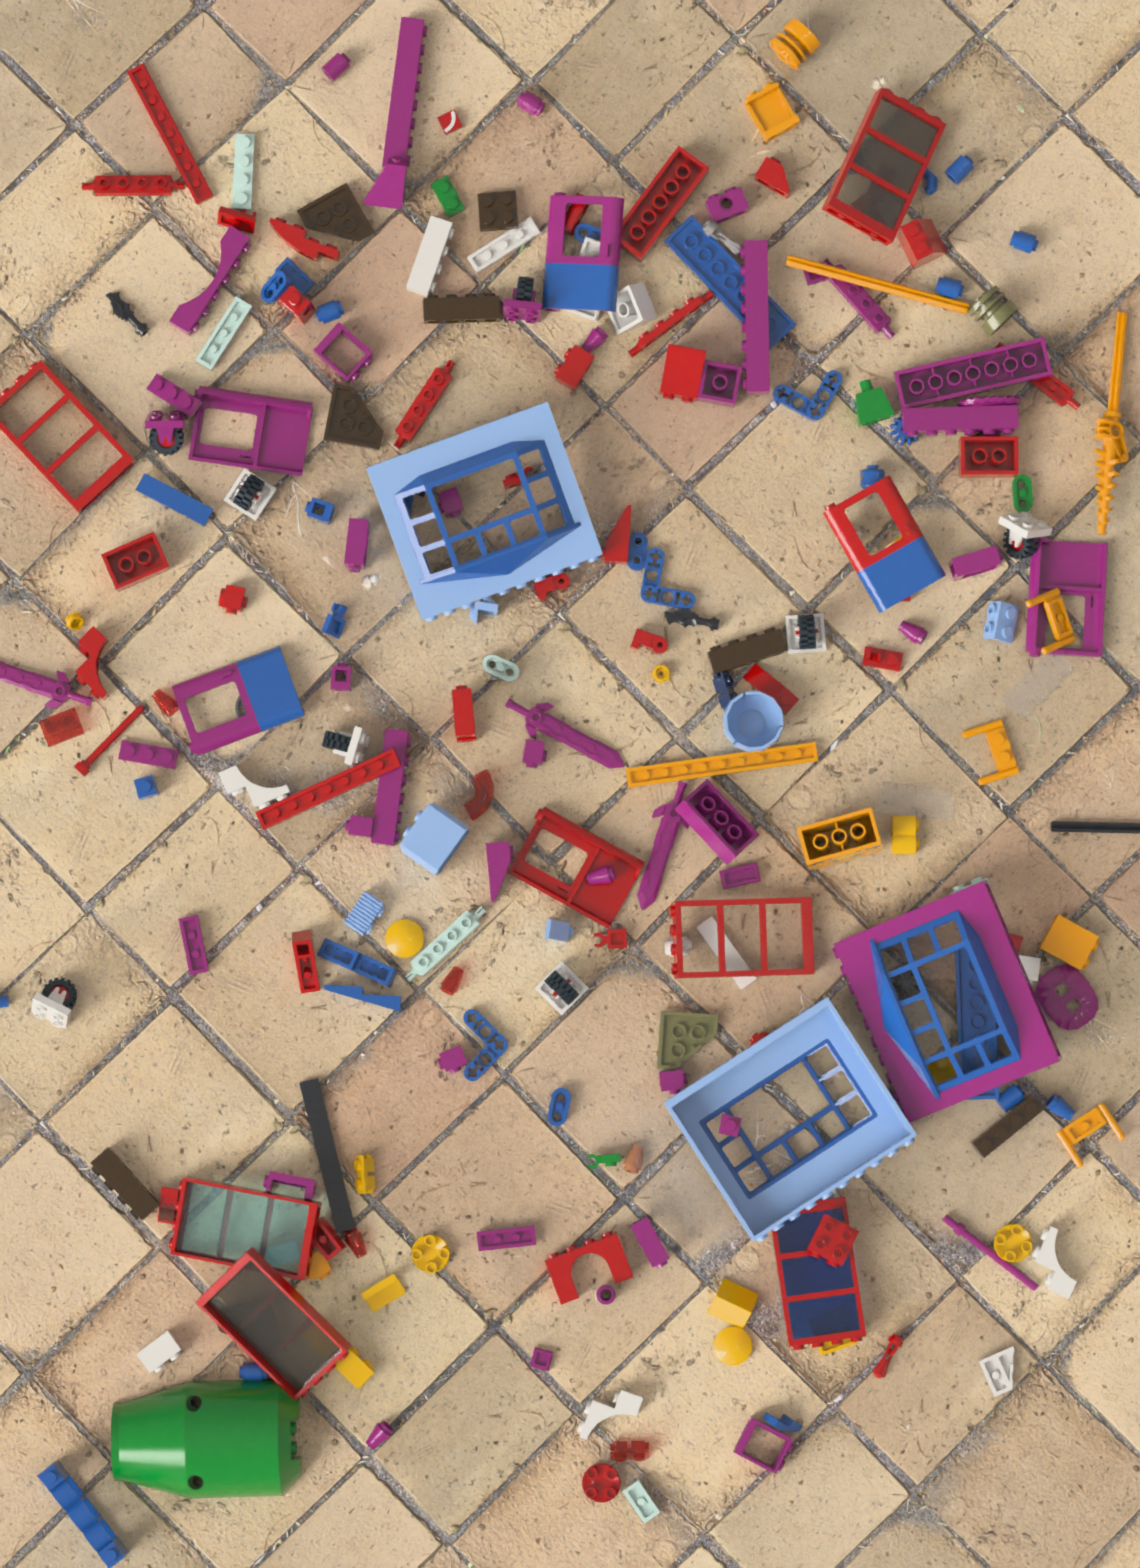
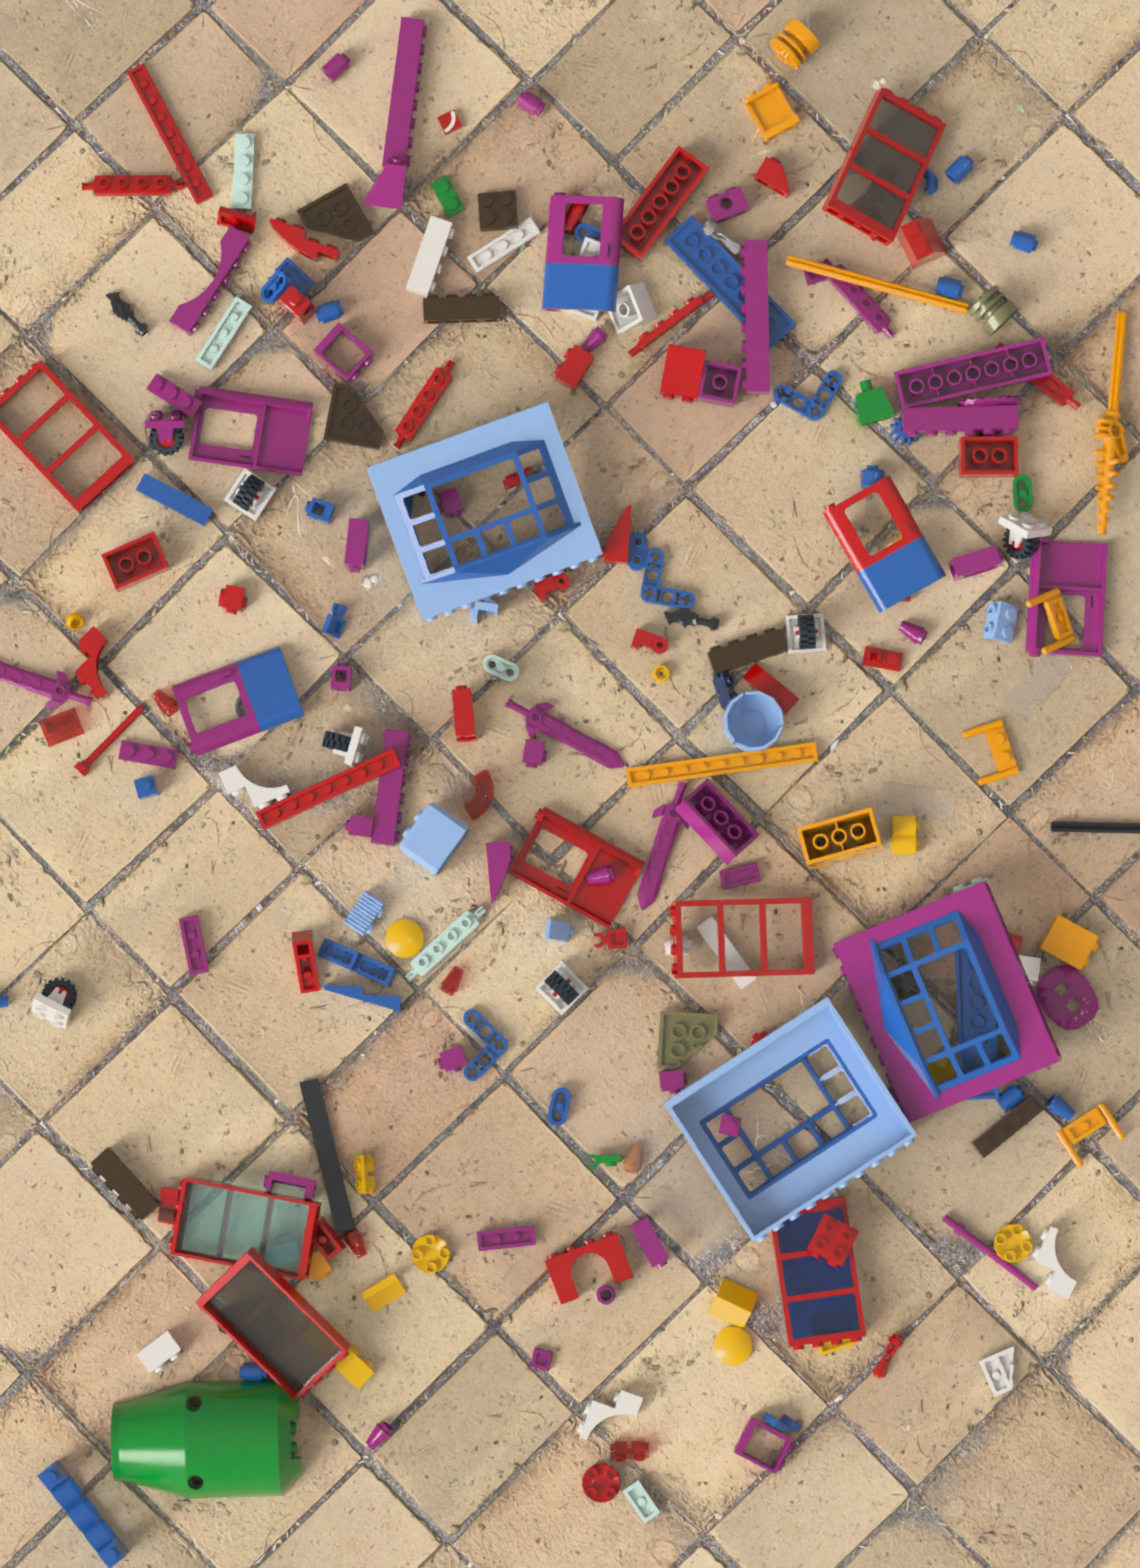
(523, 303): magenta plate -> none

